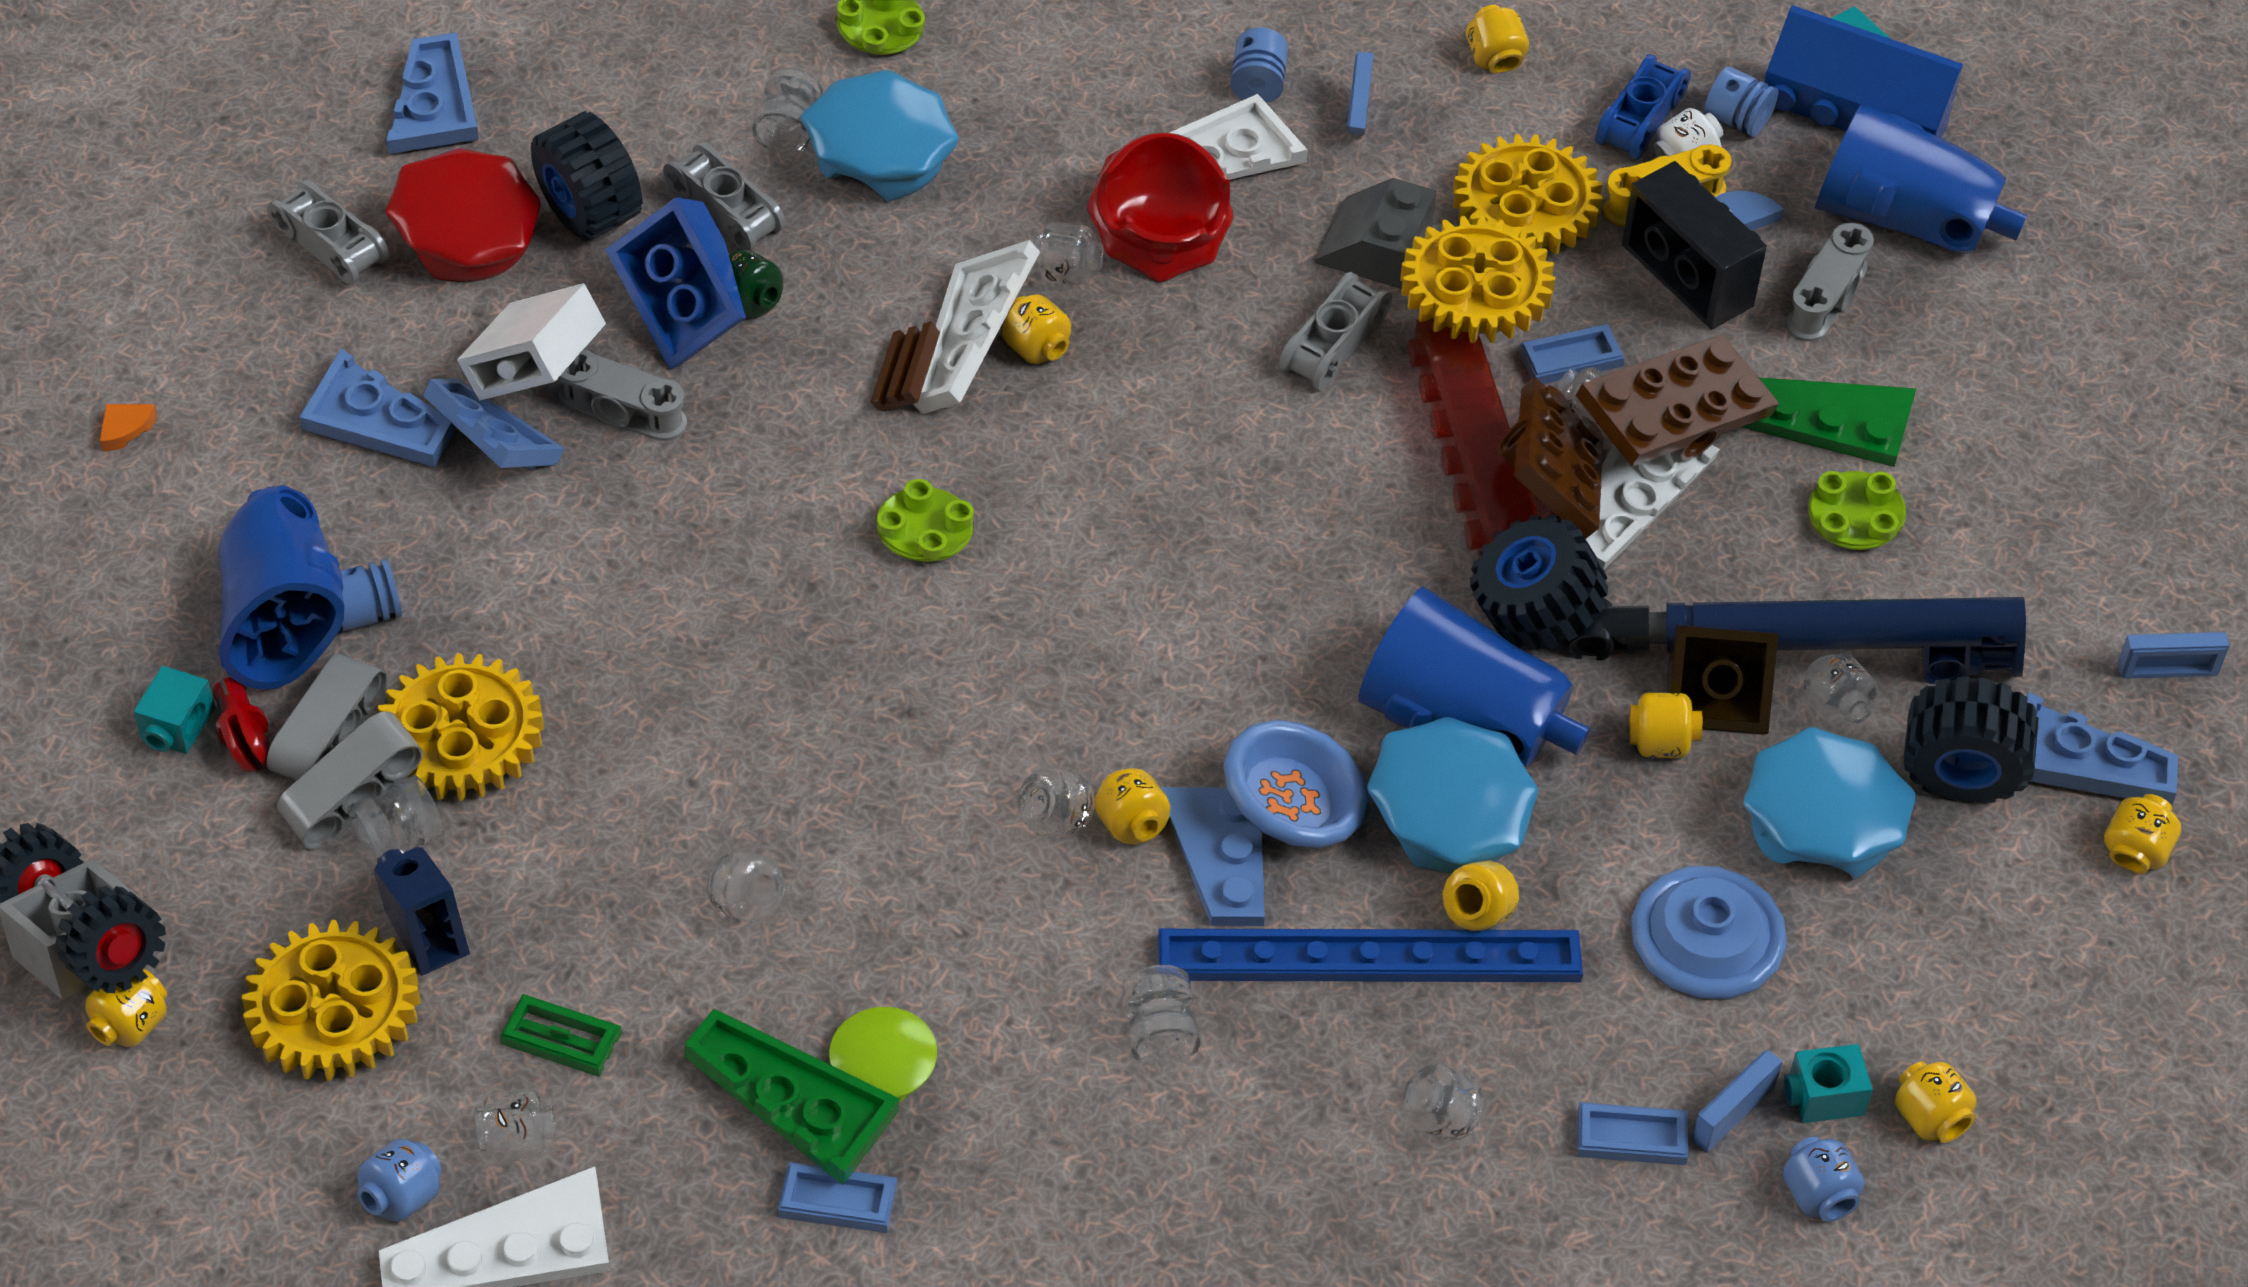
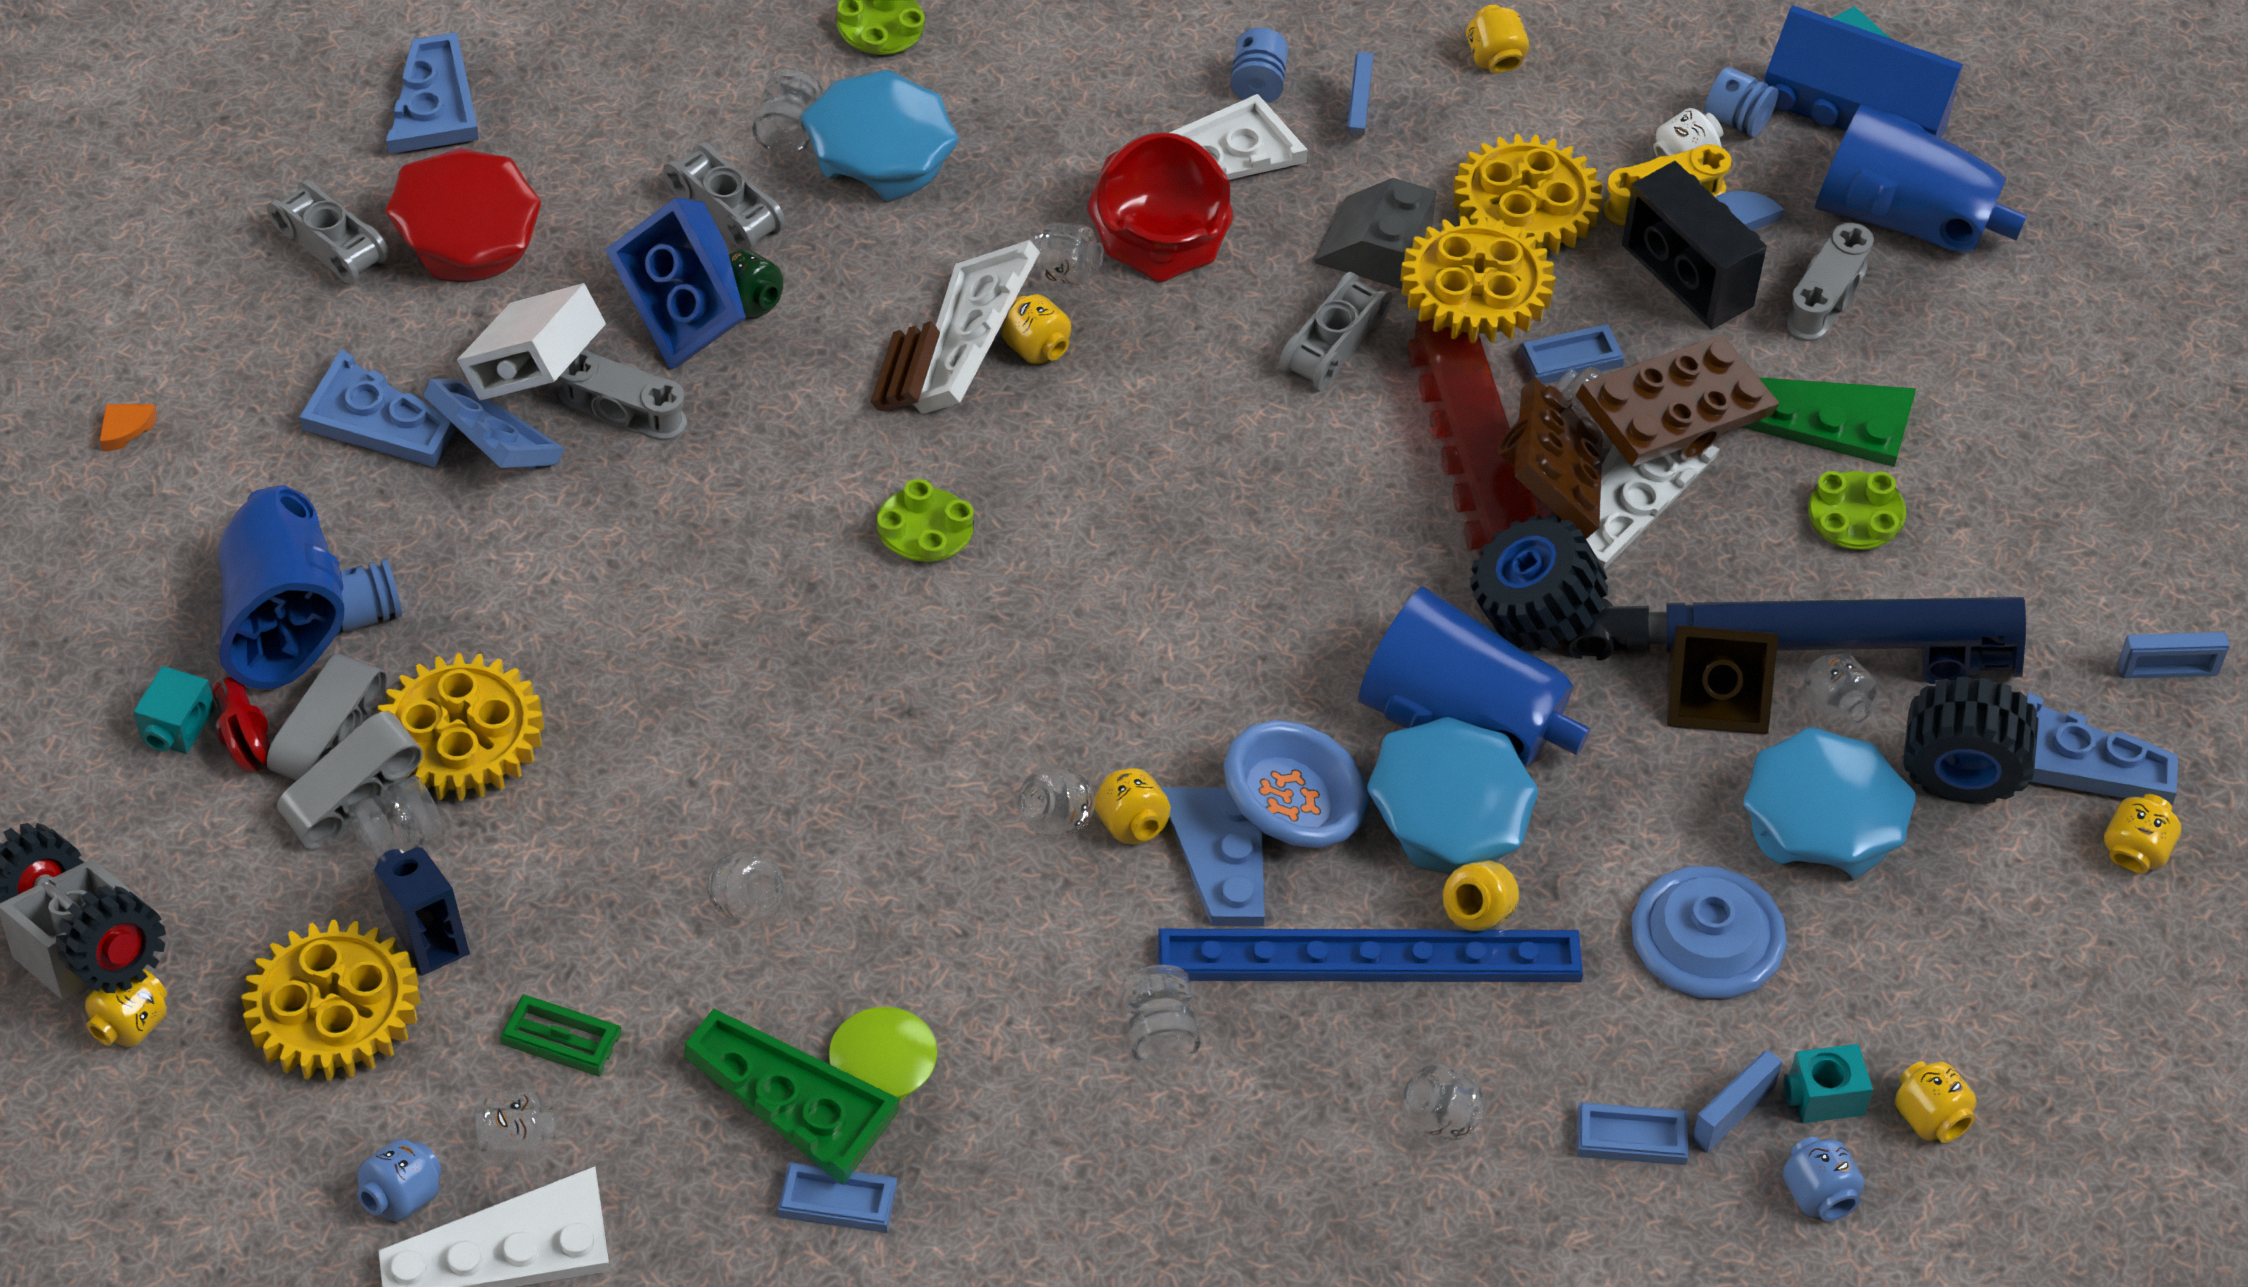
(586, 175): black wheel -> none
(1642, 106): blue piece -> none
(1664, 725): yellow head -> none

